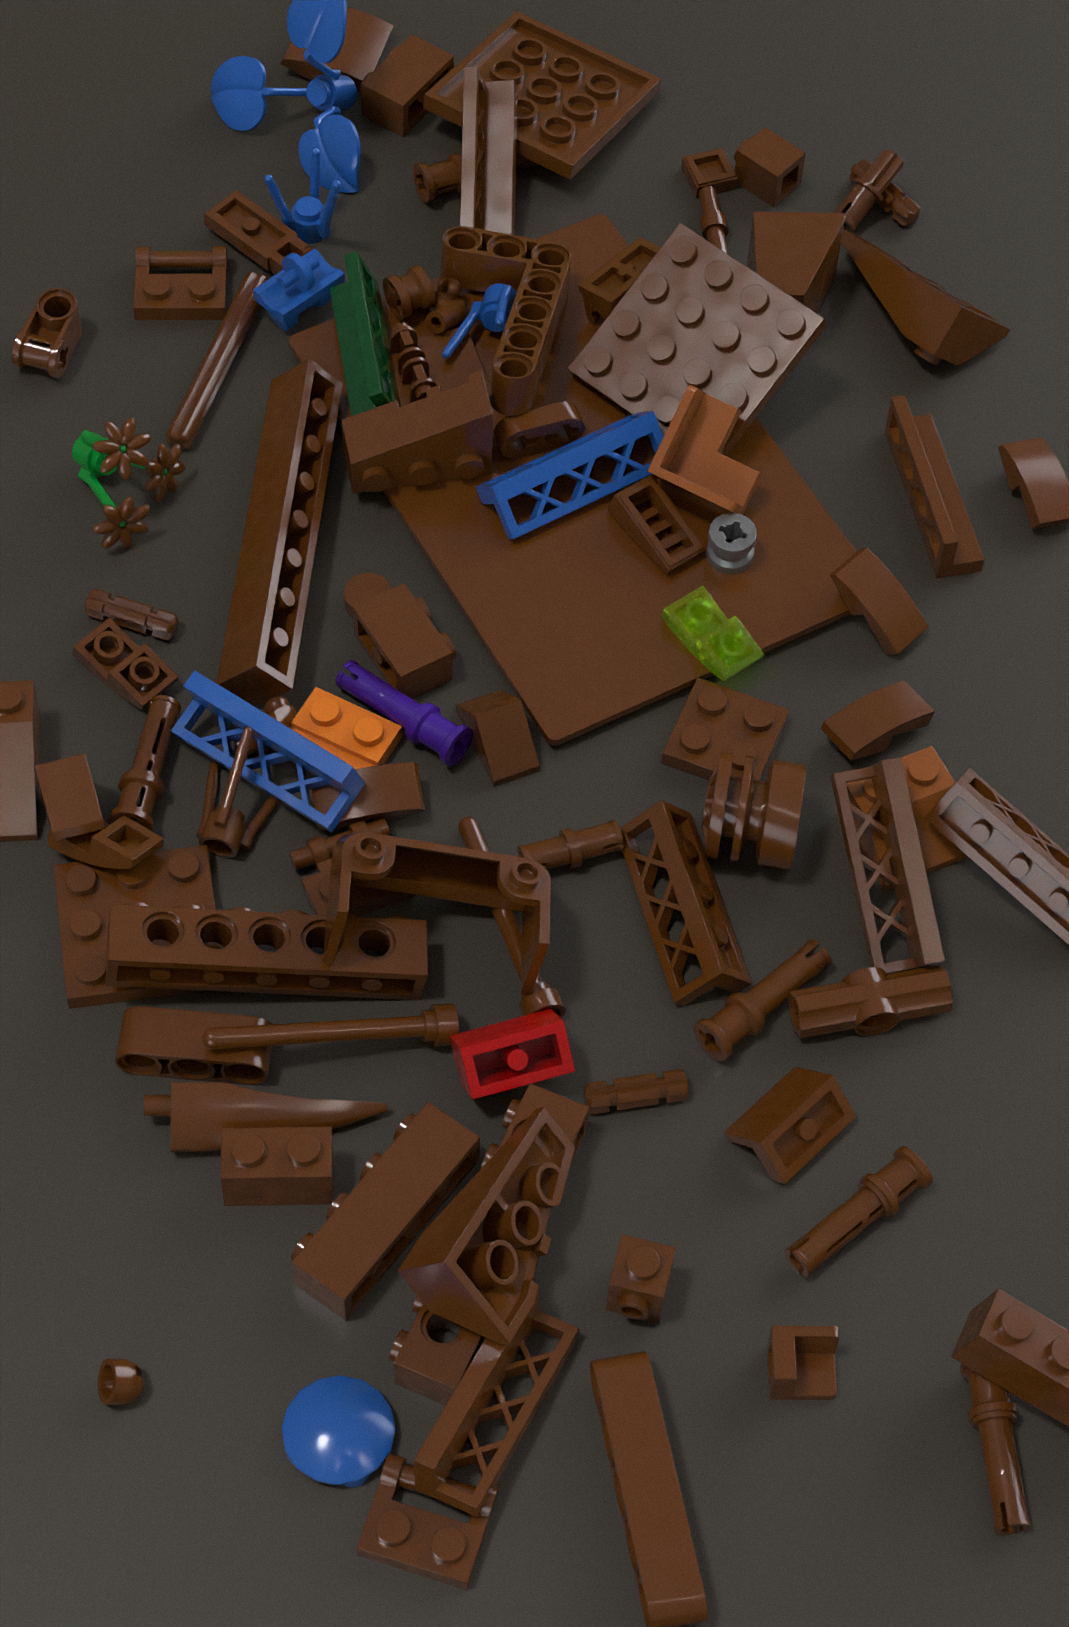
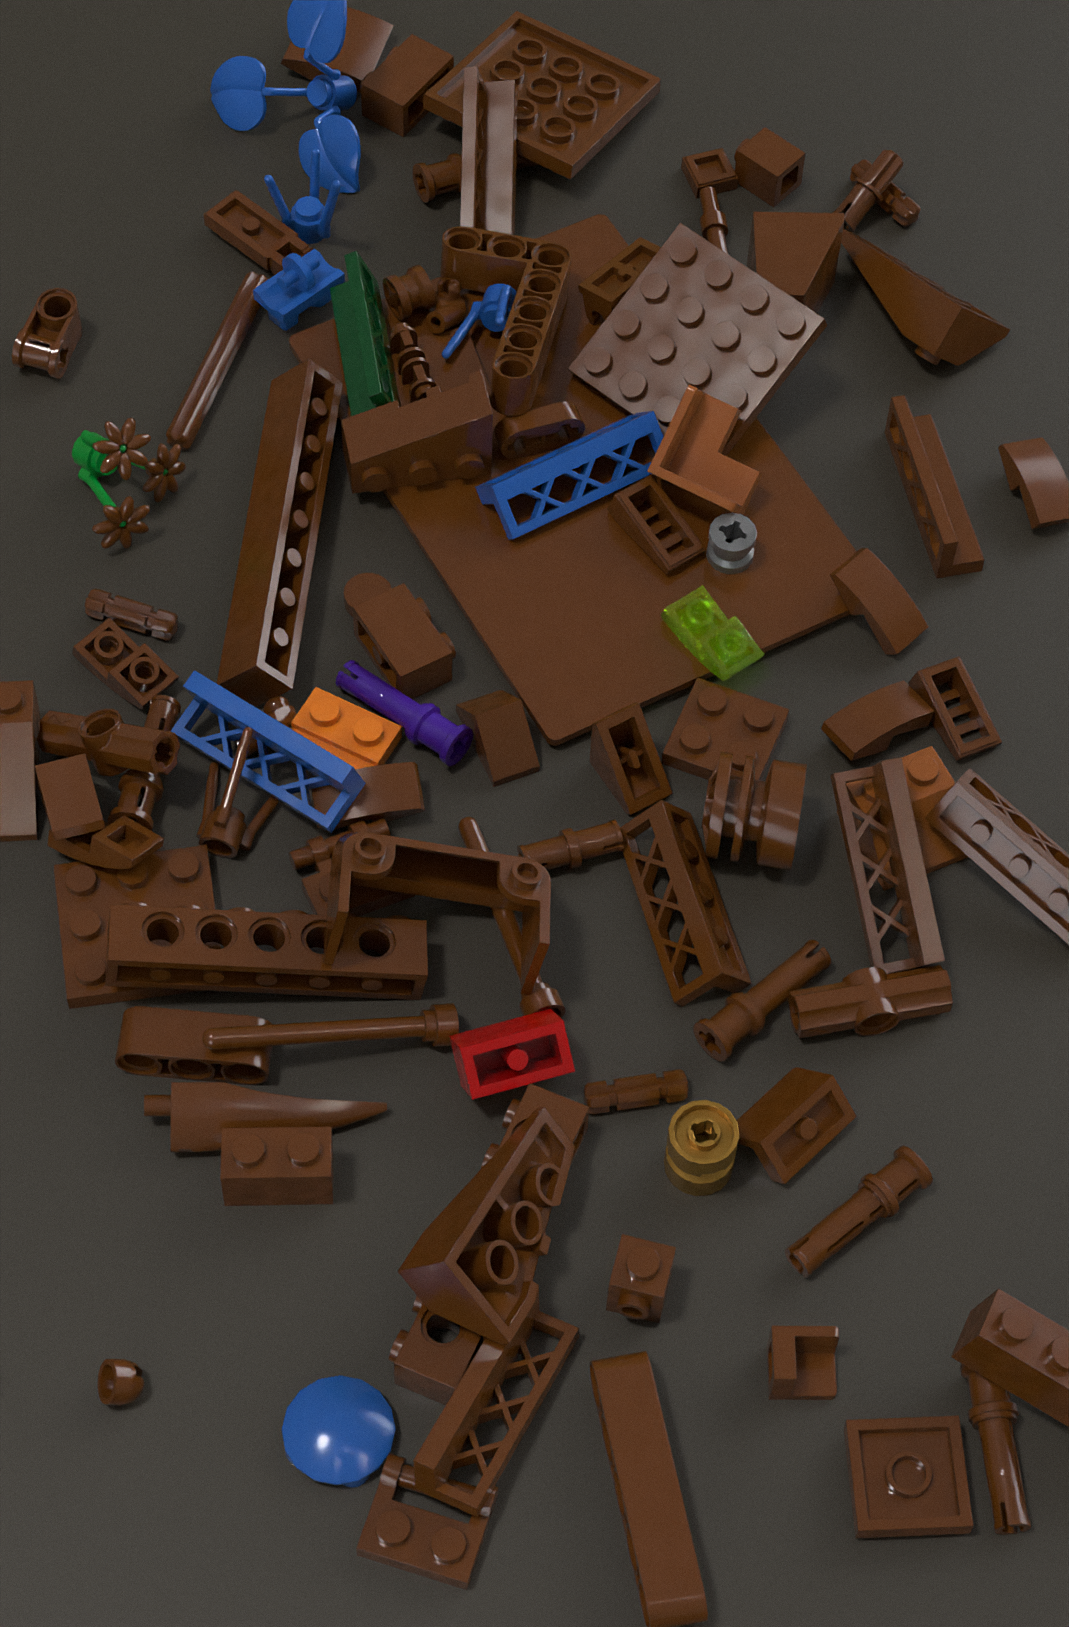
(108, 742): none -> reddish brown piece
(180, 294): reddish brown plate -> none
(384, 1210): reddish brown brick -> none
(628, 759): none -> reddish brown slope
(701, 1147): none -> pearl gold wheel
(907, 1476): none -> reddish brown plate
(962, 688): none -> reddish brown slope

